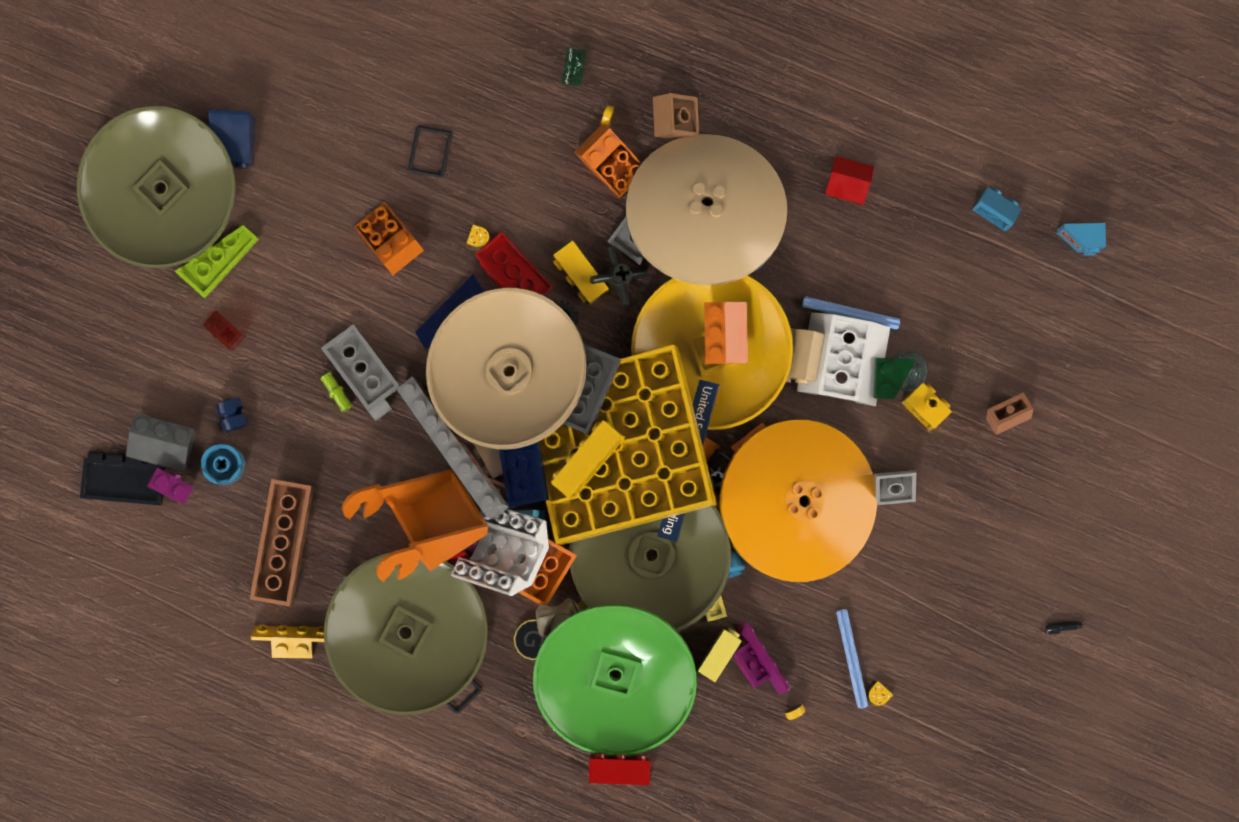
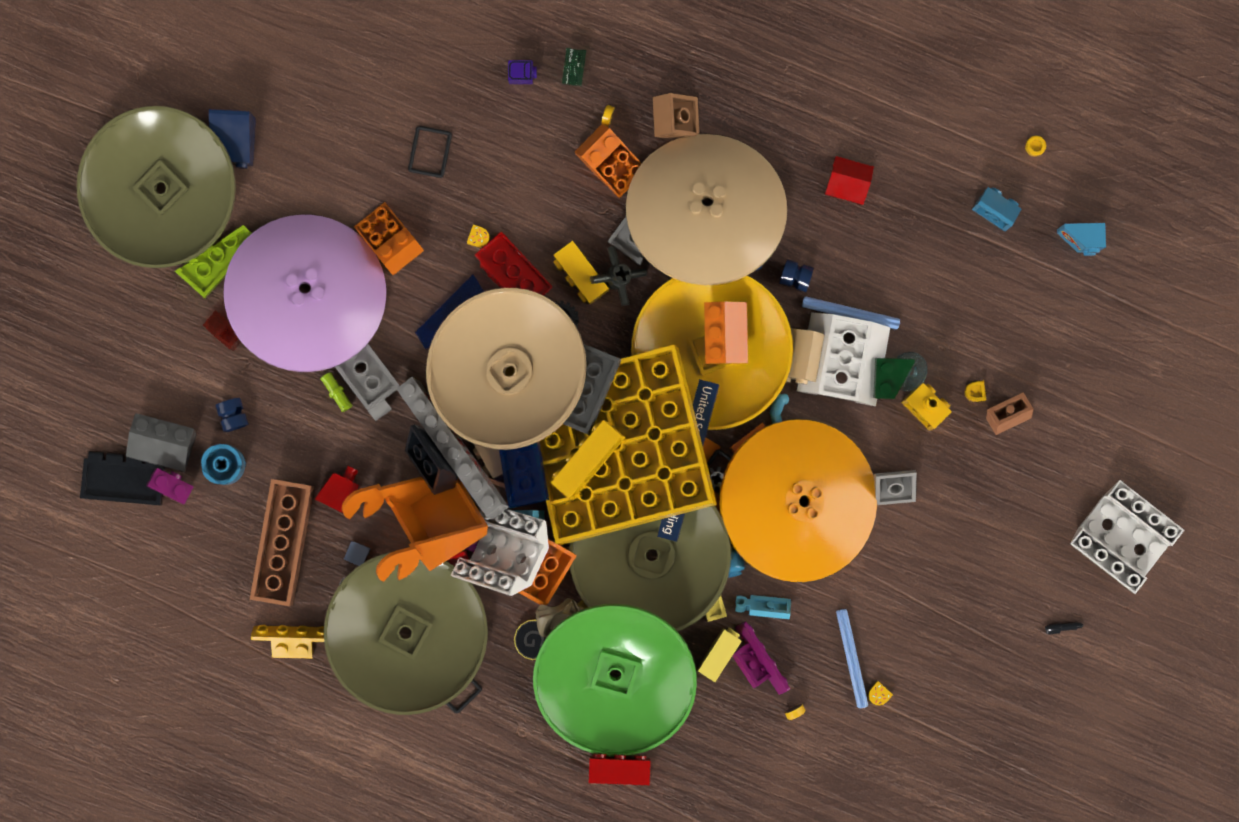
(296, 327): none -> lavender dish
(338, 489): none -> red torso
(357, 553): none -> sand blue tile
(429, 461): none -> black slope
(521, 71): none -> dark purple brick
(764, 606): none -> medium azure plate
(777, 406): none -> medium azure arm
(796, 275): none -> dark blue wheel
(975, 391): none -> yellow tile
(1035, 146): none -> yellow tile
(1133, 523): none -> white slope

